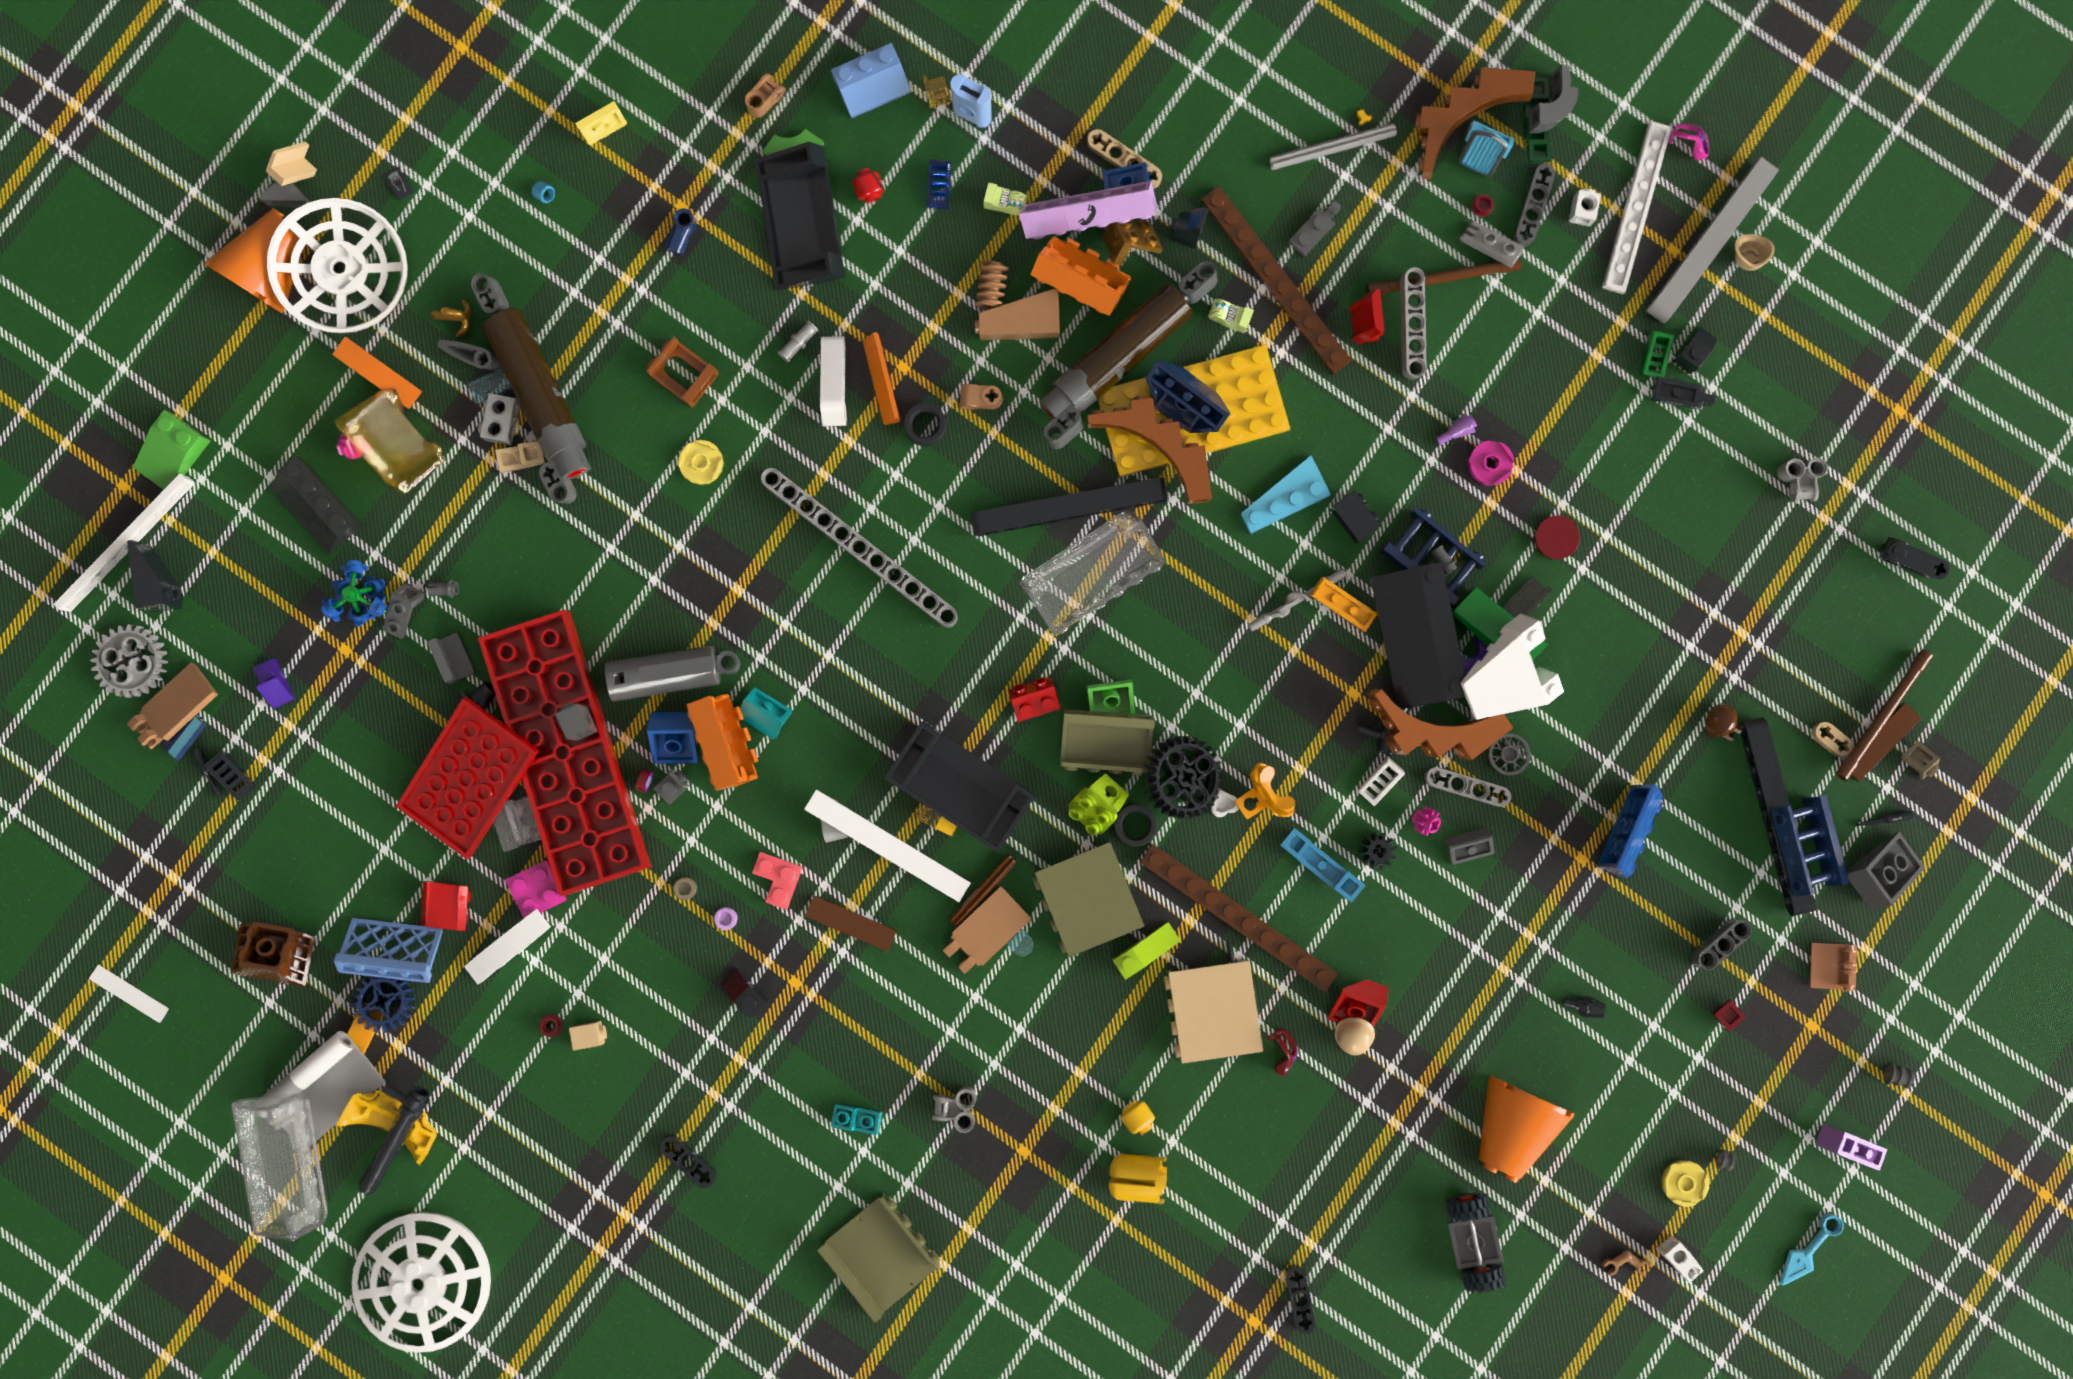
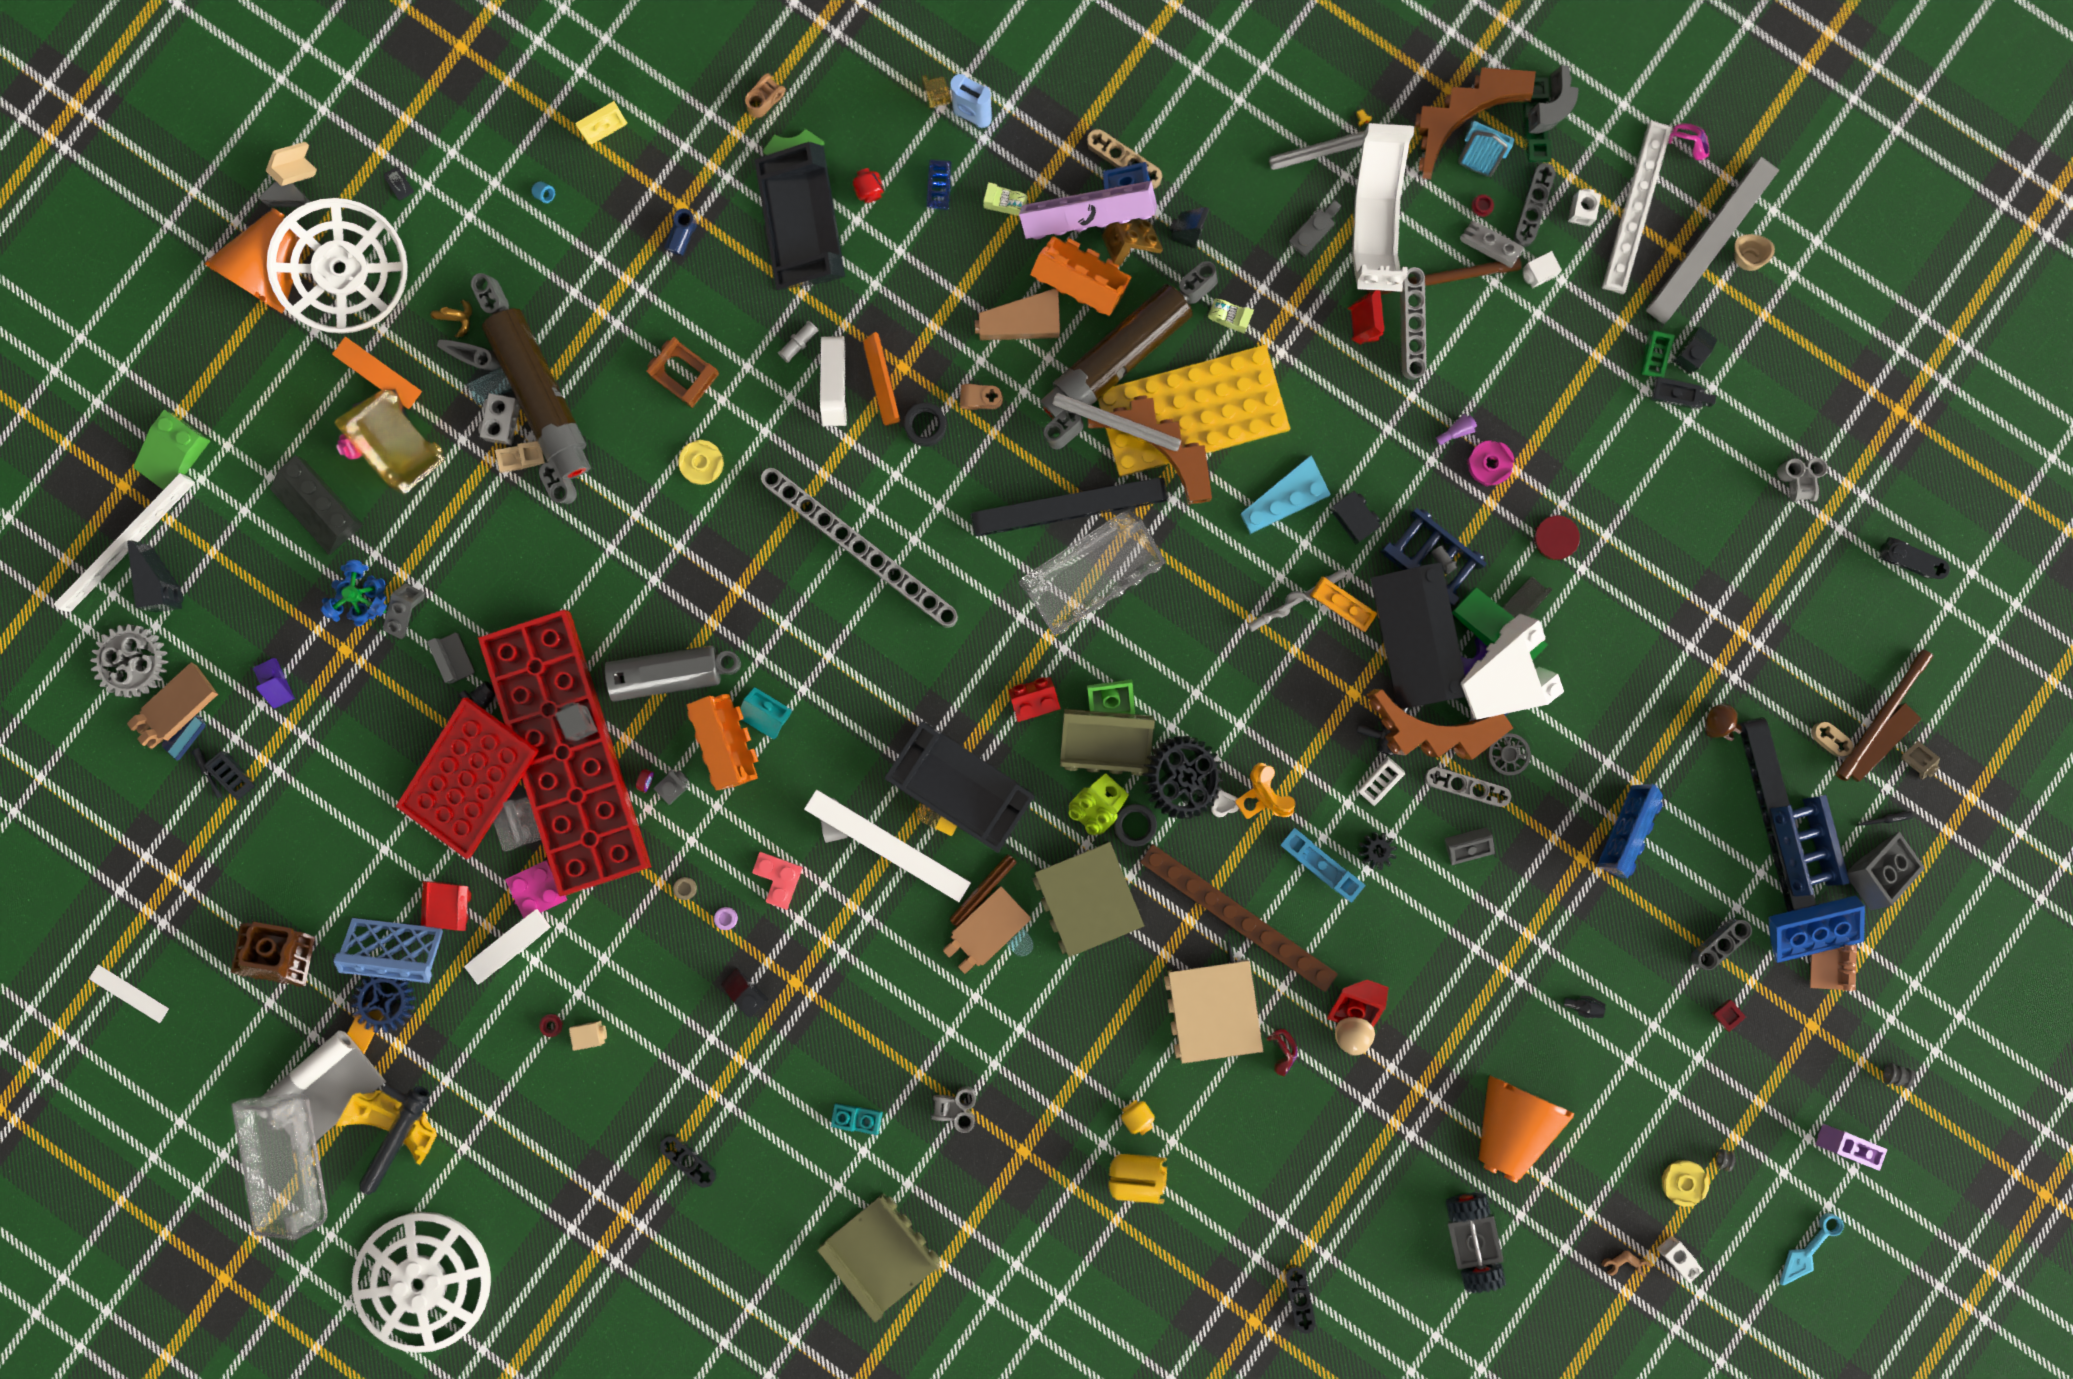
(443, 588): dark grey pin -> none
(672, 738): blue slope -> none
(851, 923): reddish brown tile -> none
(871, 80): medium blue slope -> none
(990, 285): medium nougat piece -> none
(1116, 422): none -> light grey axle
(1146, 950): lime slope -> none
(1186, 398): dark blue wedge -> none
(1276, 280): reddish brown plate -> none
(1379, 207): none -> white panel
(1426, 821): dark pink gear -> none
(1541, 269): none -> white brick
(1817, 928): none -> blue slope

